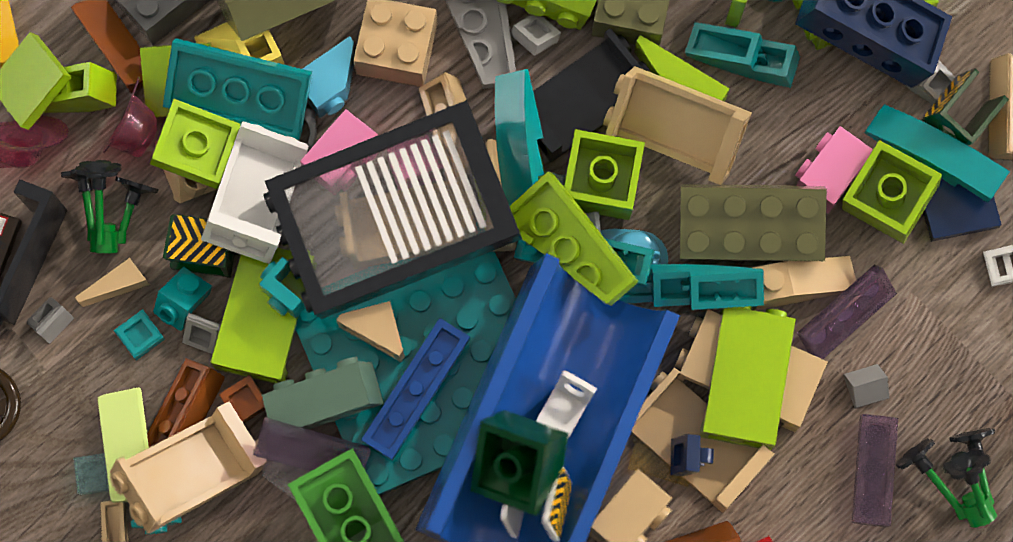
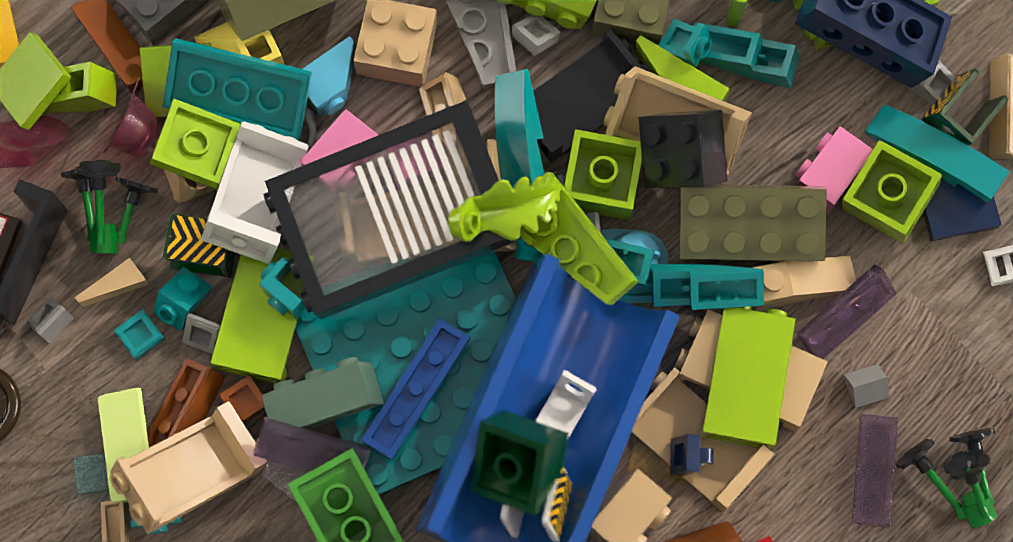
(375, 327): tan slope -> none
(506, 209): none -> lime plant
(683, 149): none -> black brick
(687, 41): none -> teal bracket

